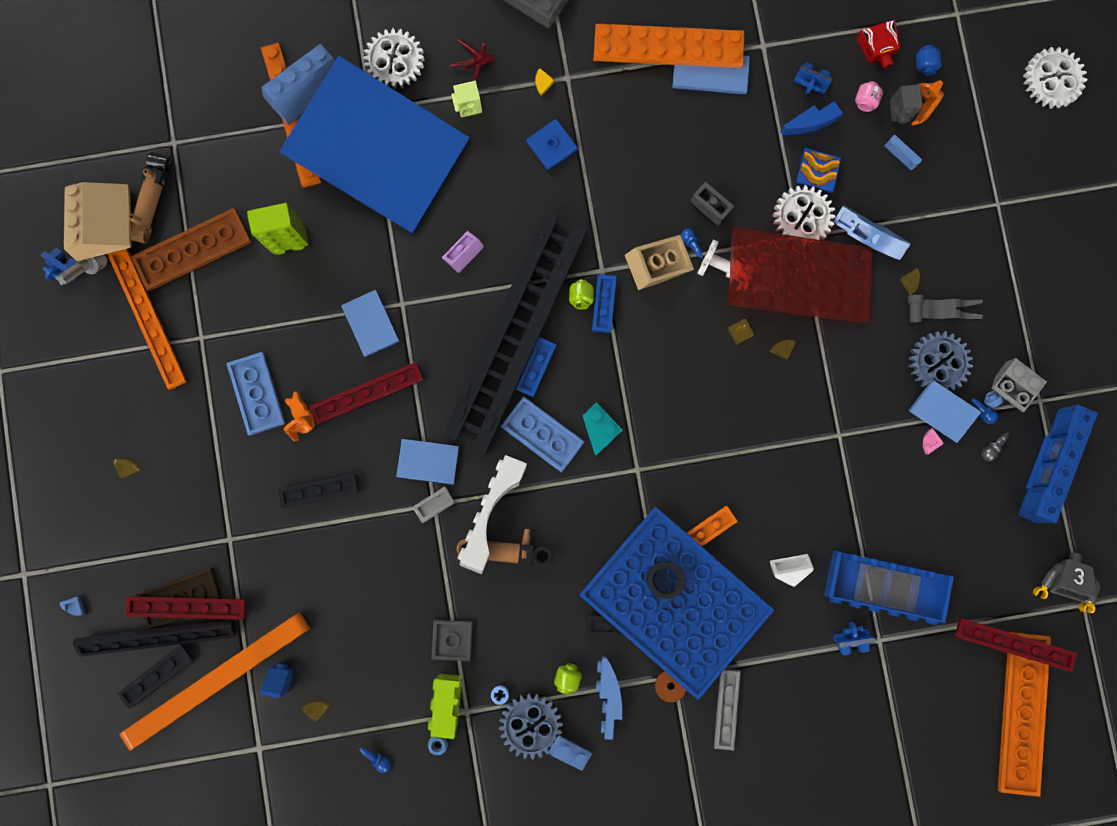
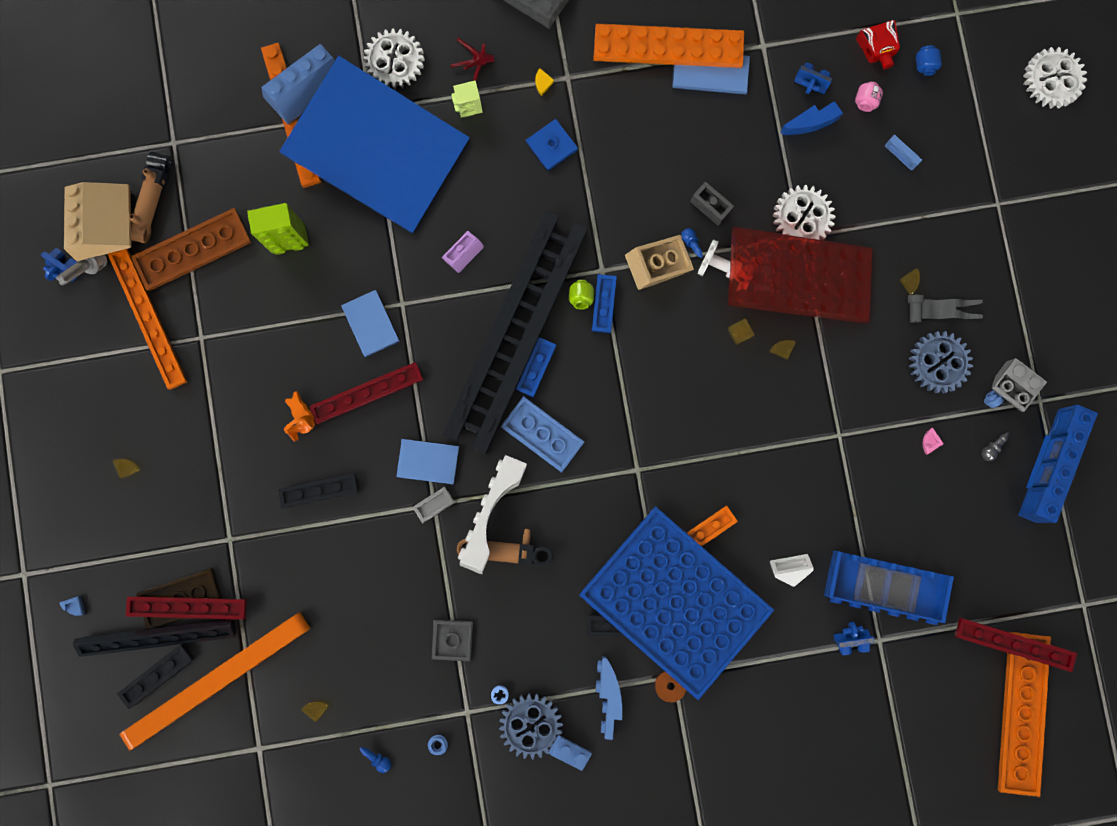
(256, 393): medium blue tile -> none
(277, 681): blue slope -> none
(445, 706): lime wedge -> none
(568, 678): lime head -> none
(600, 428): teal wing -> none
(680, 580): black tyre -> none
(727, 709): light grey tile -> none
(818, 170): slope -> none
(871, 234): medium blue slope -> none
(906, 103): dark grey brick -> none
(931, 100): orange hair -> none
(944, 411): medium blue tile -> none
(989, 416): blue bar -> none
(1073, 581): dark grey torso -> none

